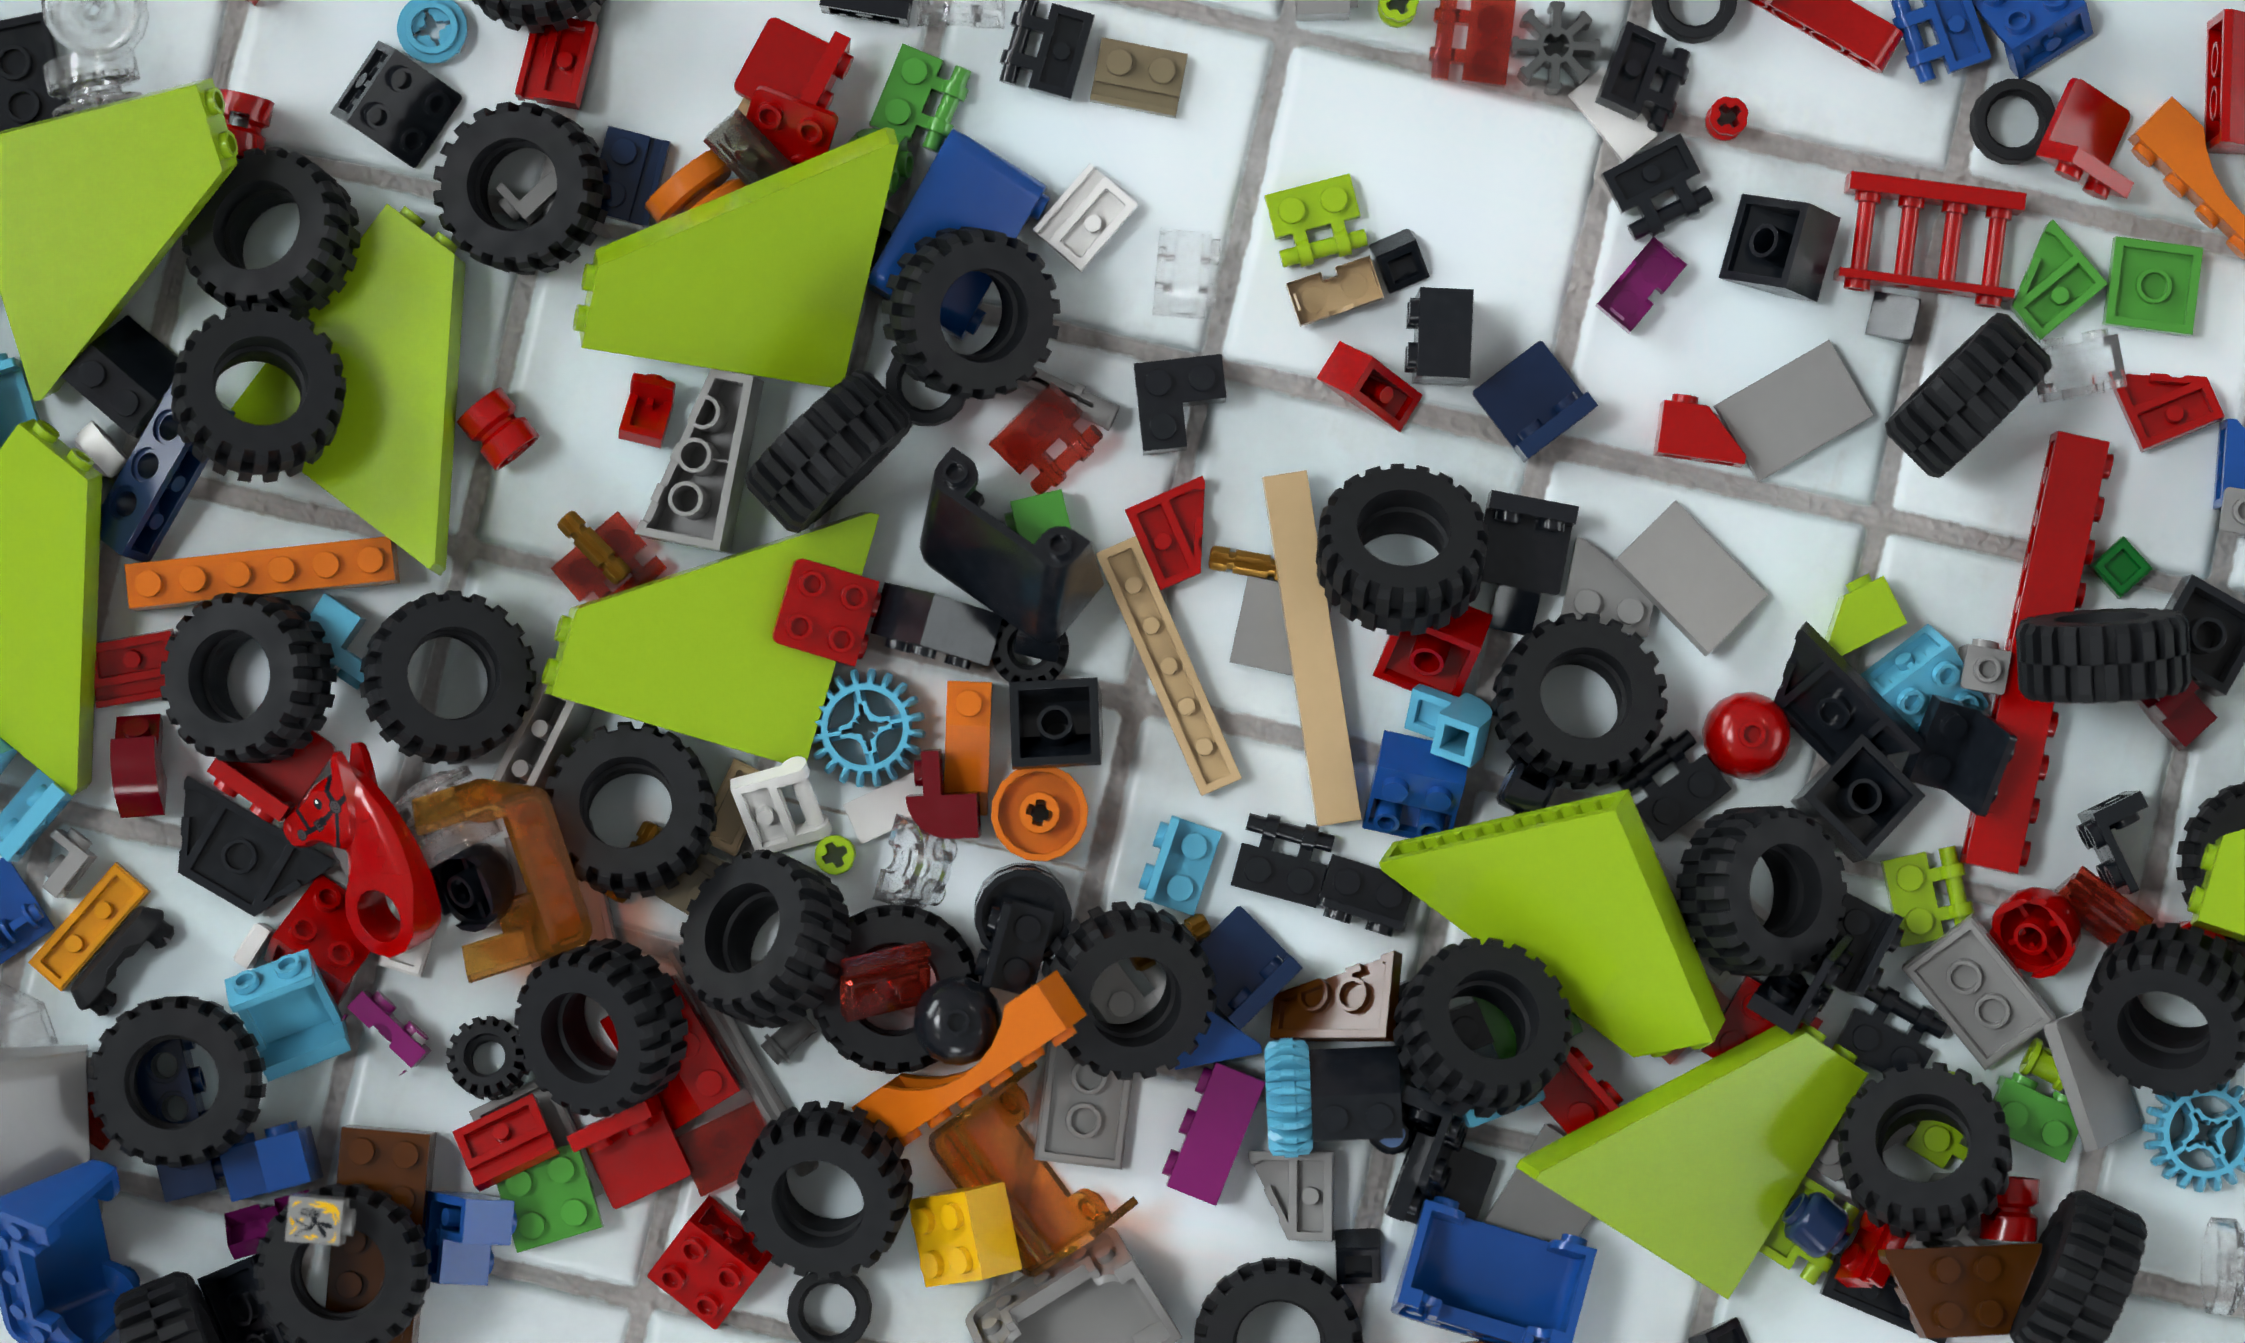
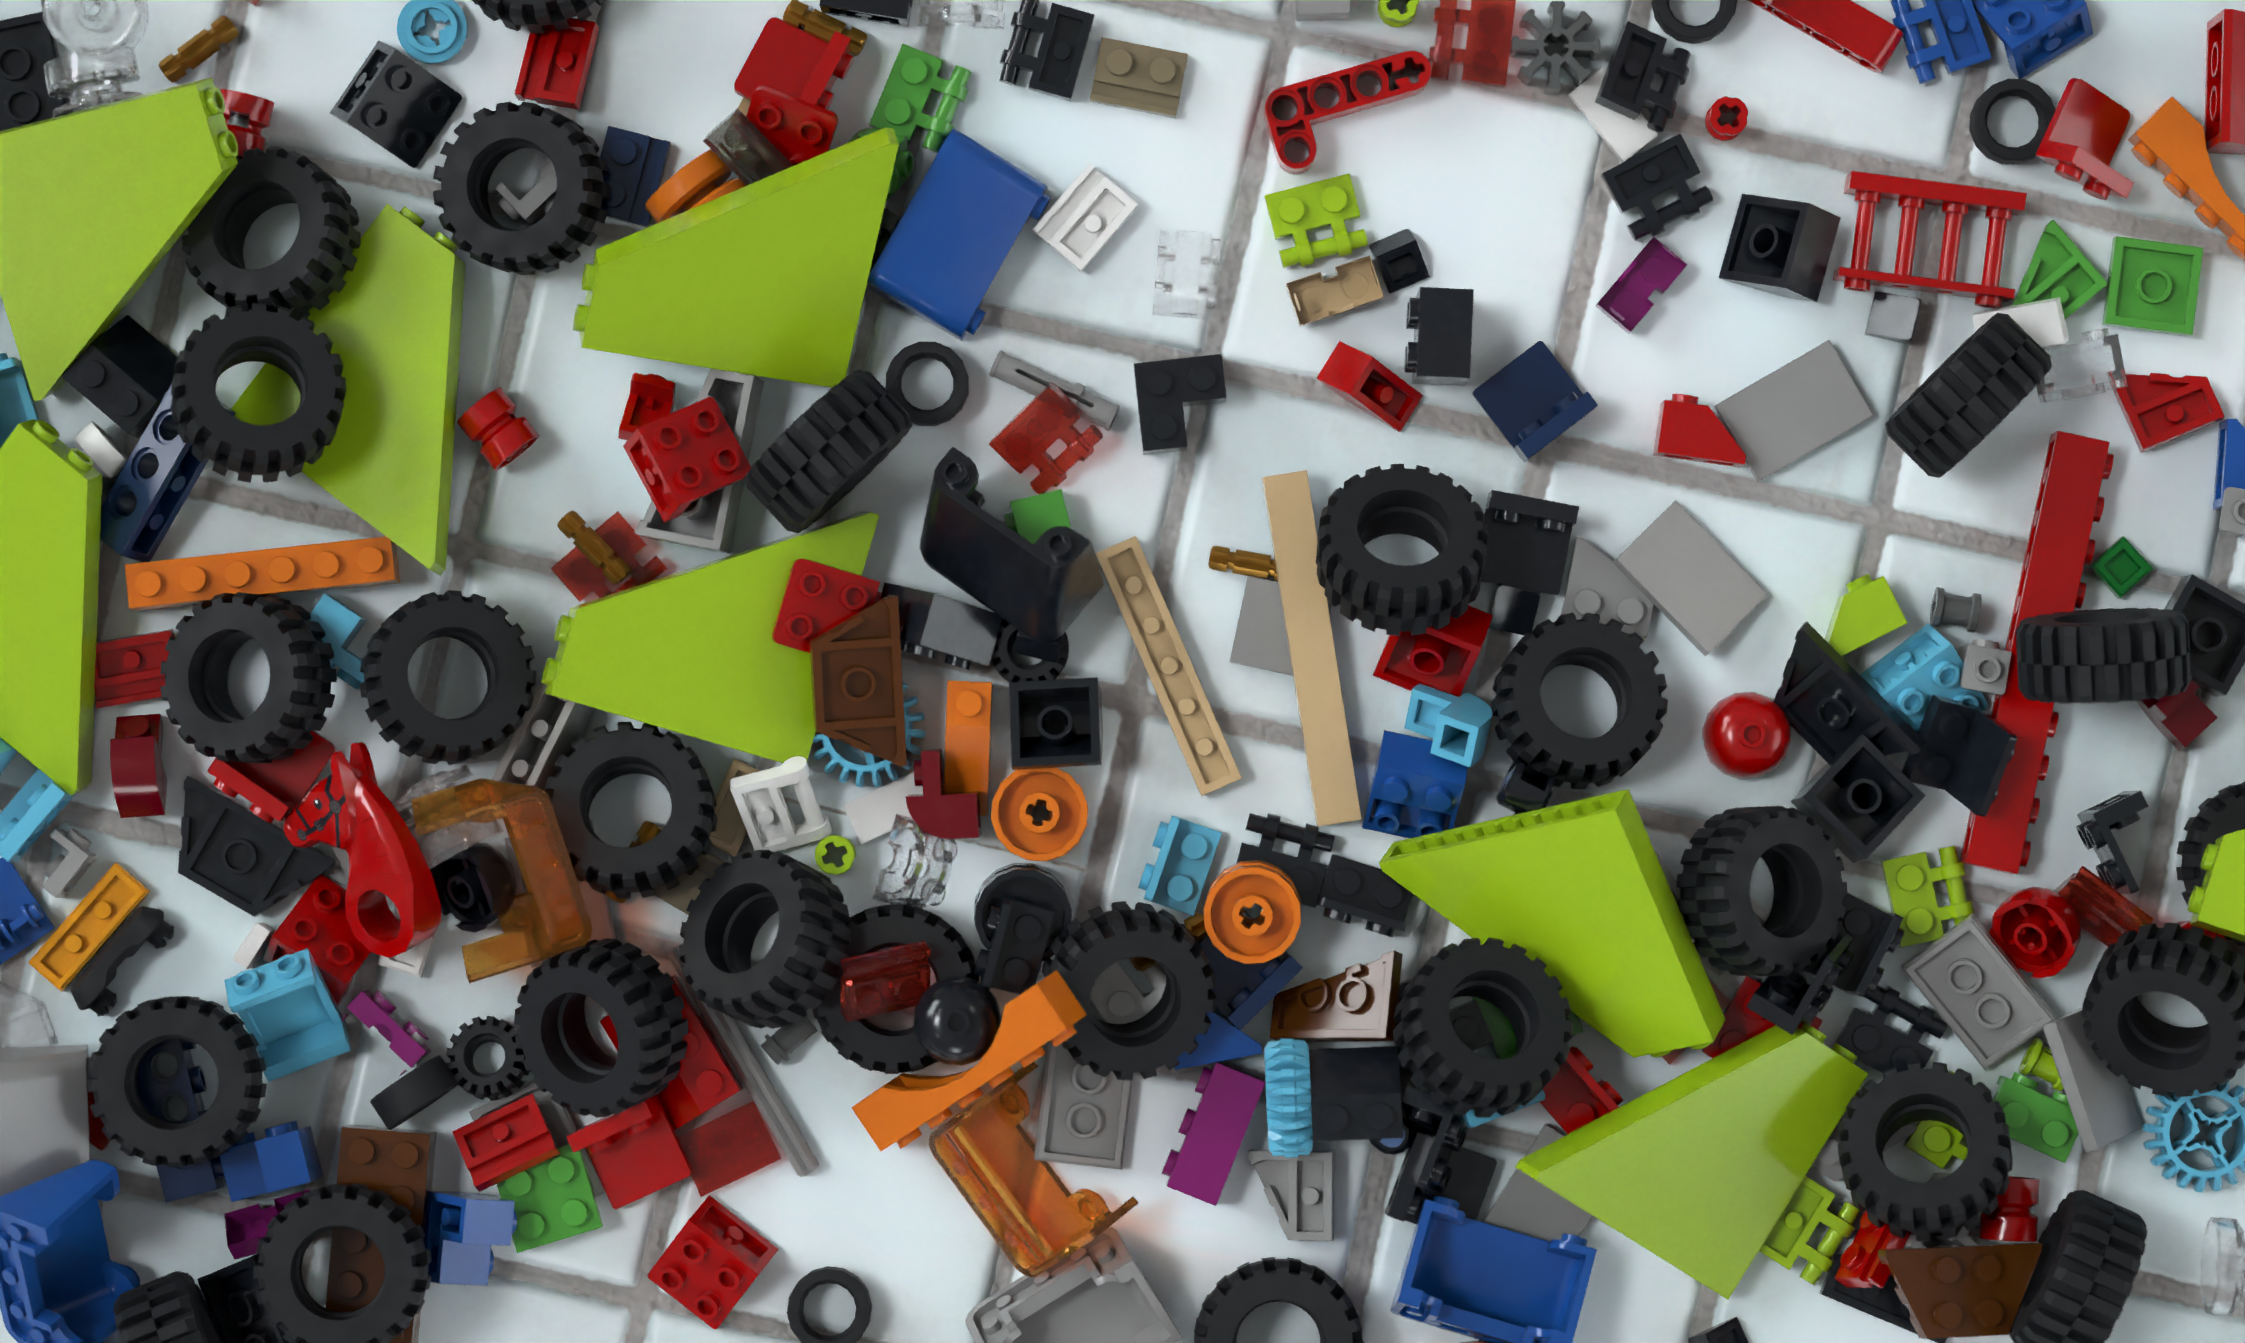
(198, 49): none -> pearl gold axle
(319, 1219): light grey brick -> none
(414, 1092): none -> black tyre
(686, 456): none -> red bracket
(807, 1239): black tyre -> none
(822, 25): none -> pearl gold axle
(861, 683): none -> reddish brown wing
(965, 1234): yellow brick -> none
(1023, 325): black tyre -> none
(1171, 532): red wing -> none
(1245, 937): none -> orange wheel
(1349, 98): none -> red beam
(1357, 1256): black slope -> none
(1680, 797): black plate -> none
(1816, 1224): dark blue head -> none
(1955, 610): none -> dark grey bush
(2039, 319): none -> white tile

